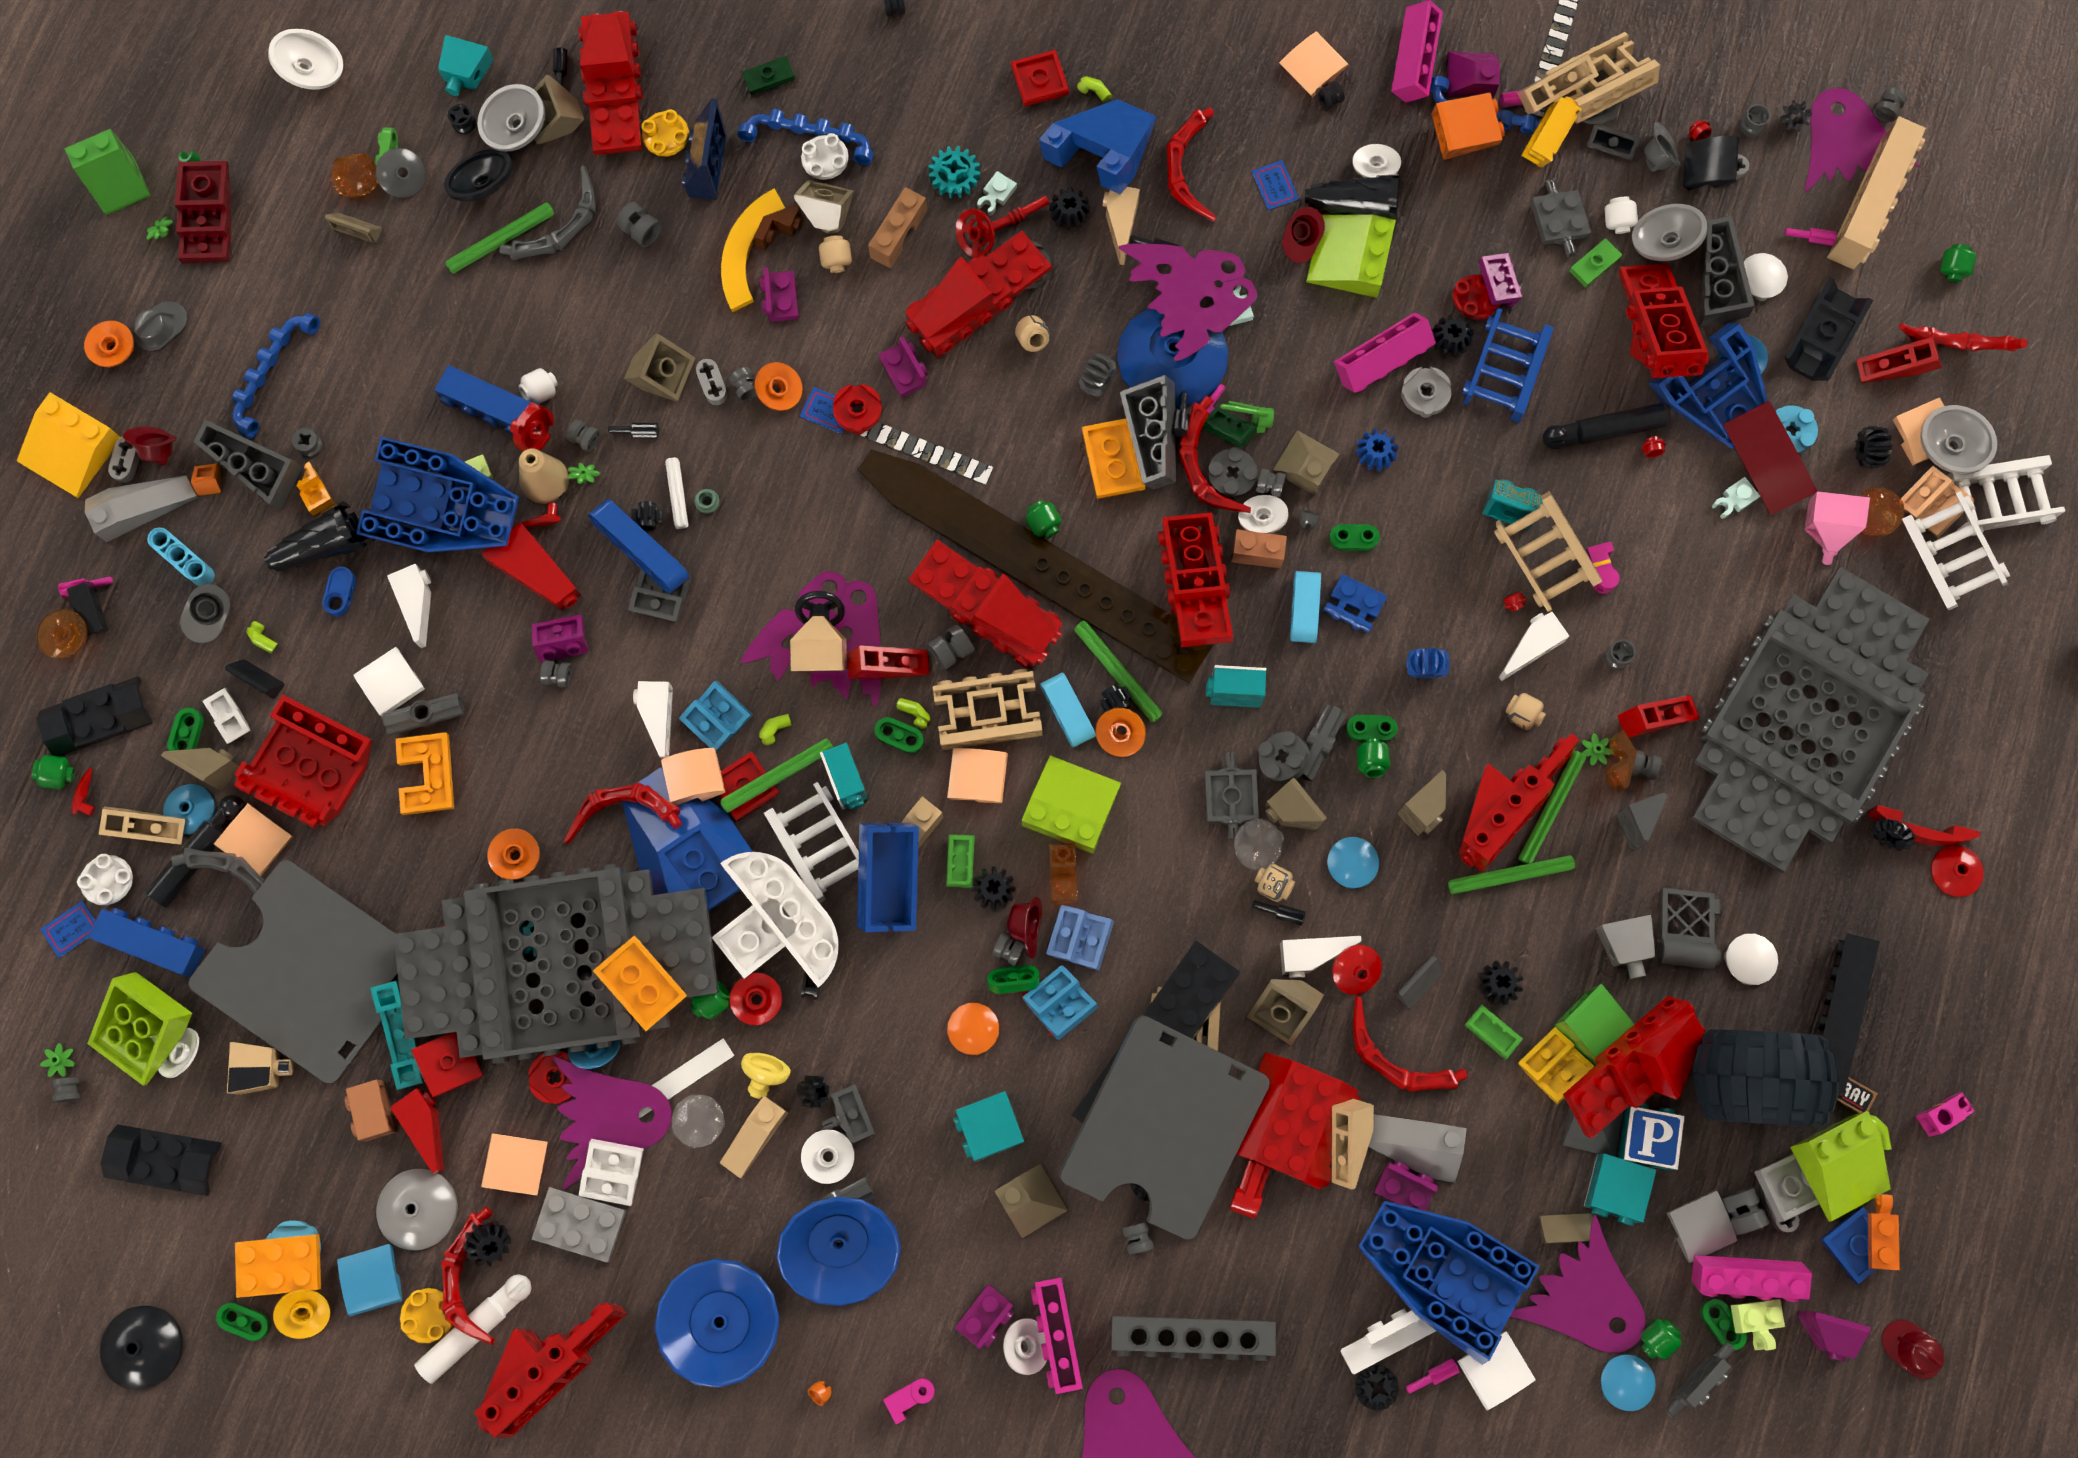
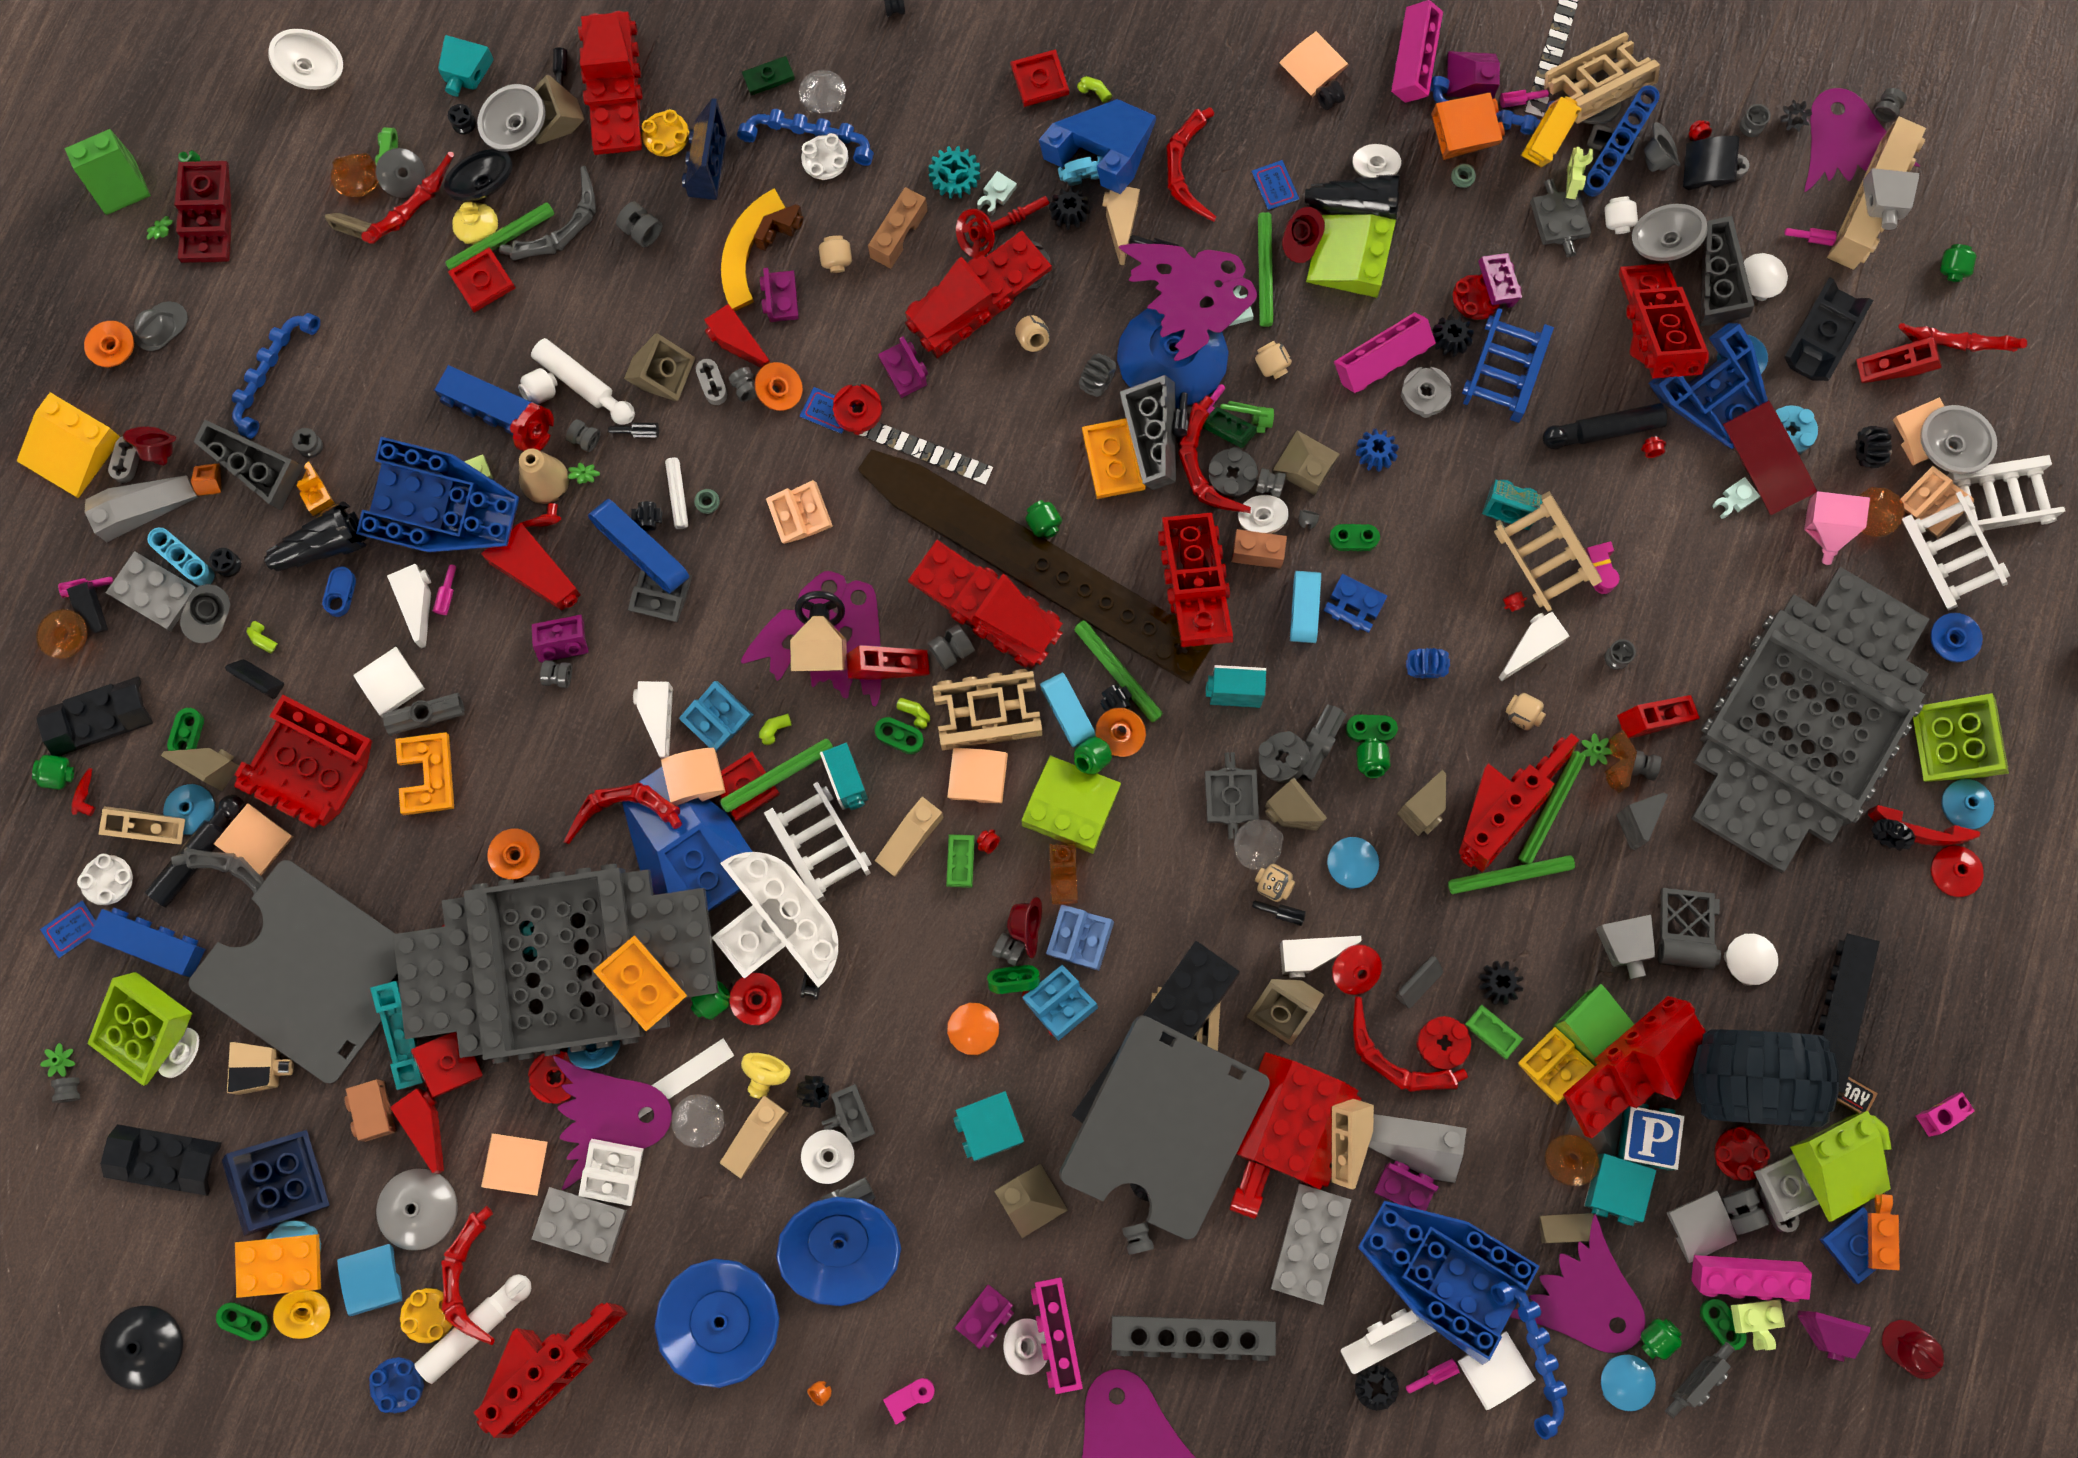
(151, 591): none -> light grey plate
(223, 556): none -> black wheel
(227, 715): white slope -> none
(275, 1182): none -> dark blue slope
(396, 1385): none -> blue dish
(403, 213): none -> red animal
(445, 593): none -> dark pink axle
(474, 222): none -> light yellow hair
(481, 279): none -> red plate
(487, 1242): black gear -> none
(581, 381): none -> white piece
(734, 337): none -> red slope
(799, 512): none -> light nougat slope
(822, 92): none -> clear dish
(824, 205): dark tan slope -> none
(887, 877): blue piece -> none
(988, 841): none -> red plate
(1003, 889): black gear -> none
(1078, 170): none -> medium azure plate
(1092, 755): none -> green head
(1265, 269): none -> bright green axle
(1273, 360): none -> tan head
(1310, 1244): none -> light grey plate
(1431, 1051): none -> red plate
(1466, 170): none -> sand green plate
(1545, 1364): none -> blue bar
(1557, 84): tan slope -> none
(1565, 1168): none -> clear orange dish
(1575, 171): none -> yellowish green plate
(1595, 263): bright green plate -> none
(1628, 132): none -> blue beam
(1741, 1153): none -> red dish
(1889, 195): none -> light grey torso
(1957, 808): none -> dark azure dish
(1960, 739): none -> lime slope
(1964, 630): none -> blue dish

